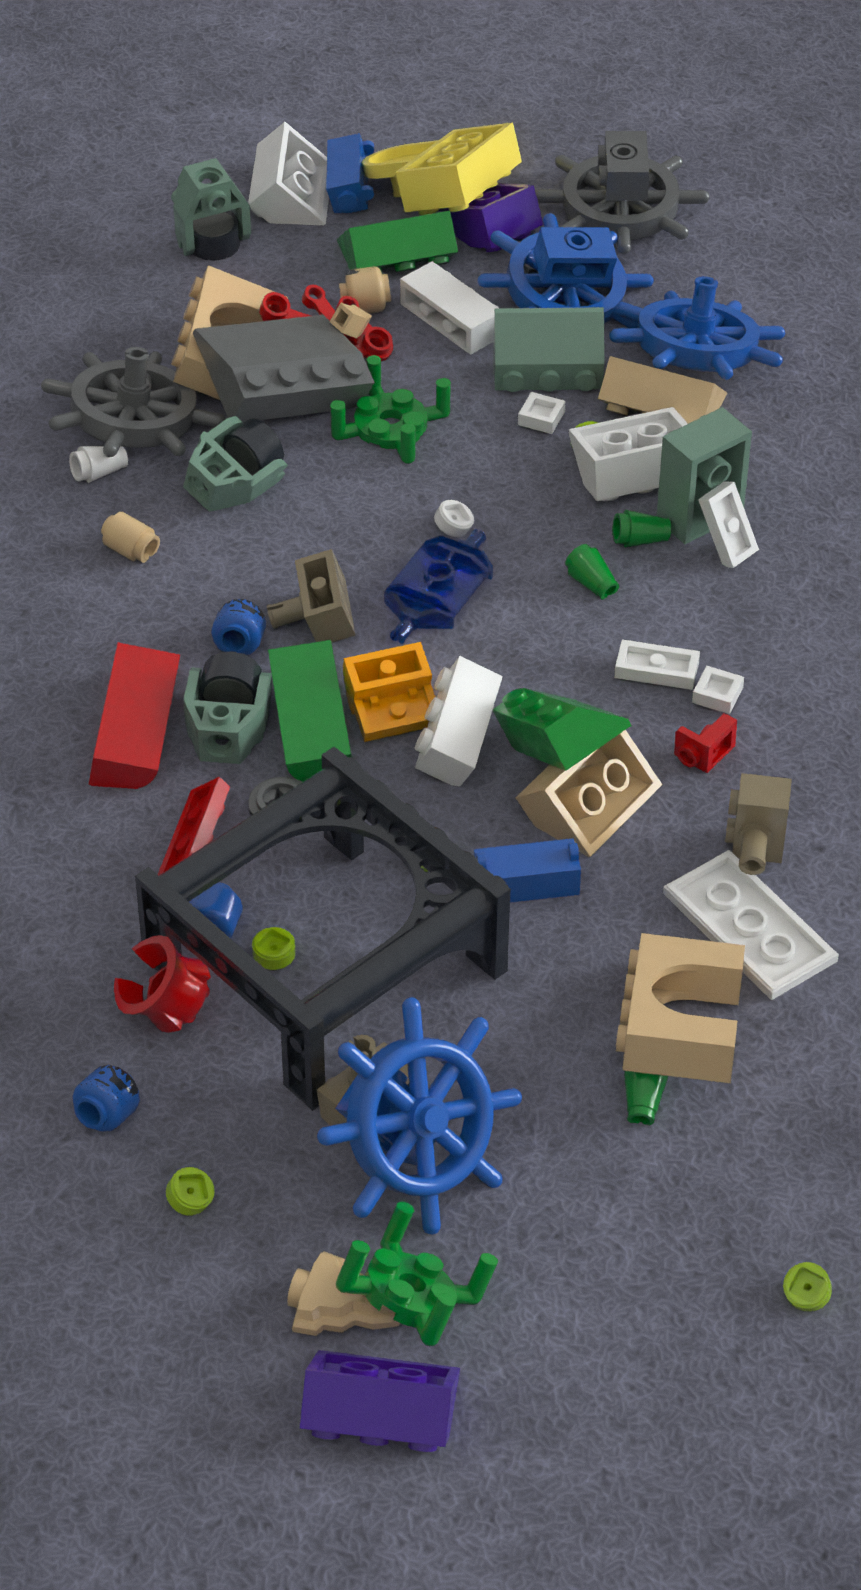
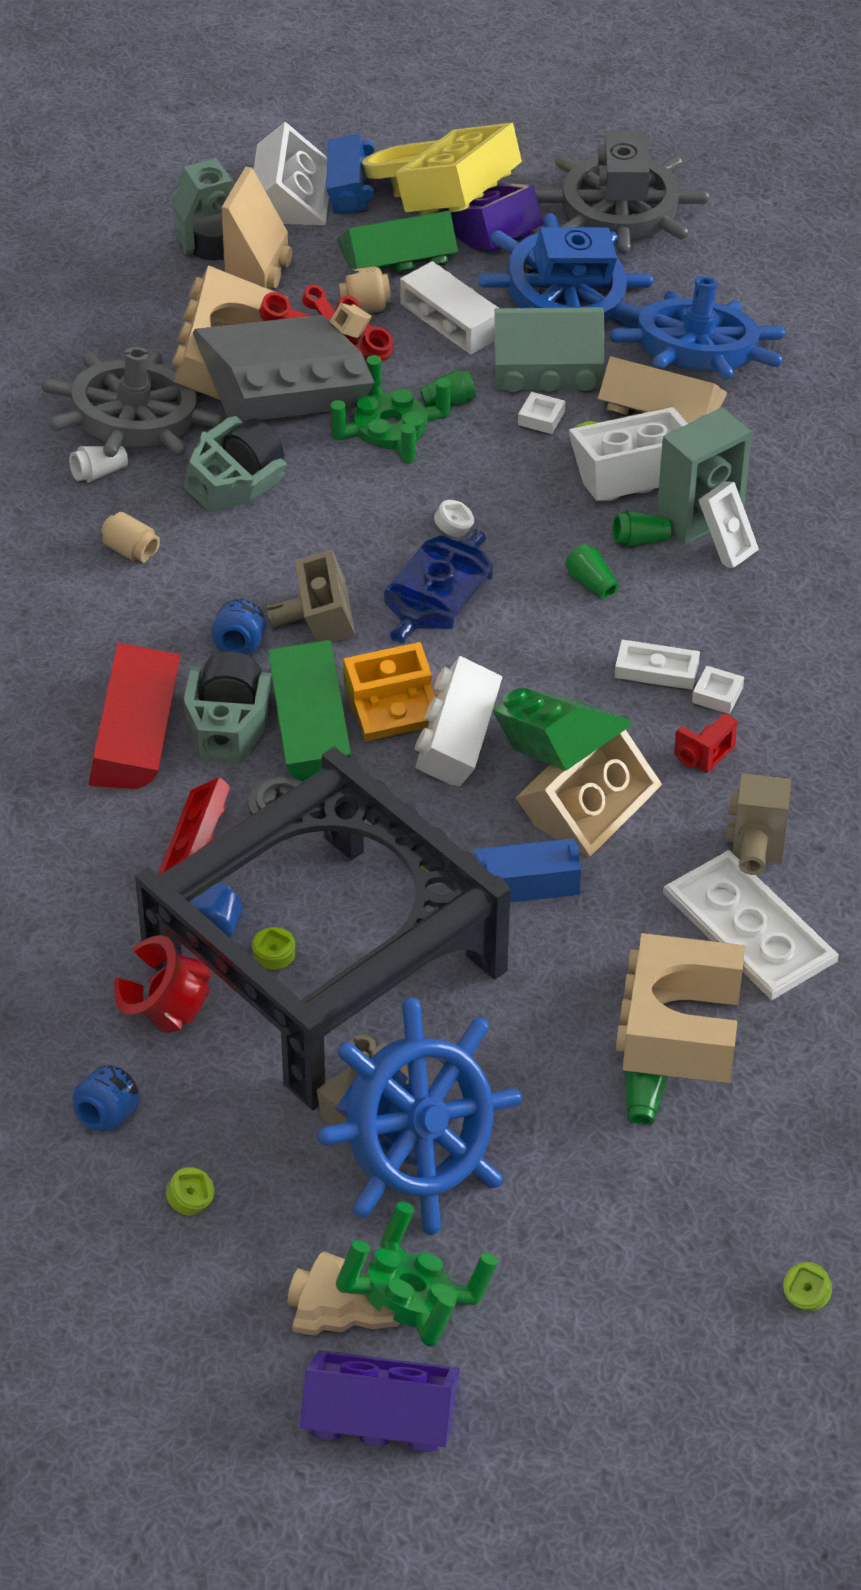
(254, 234): none -> tan slope
(461, 389): none -> green cone

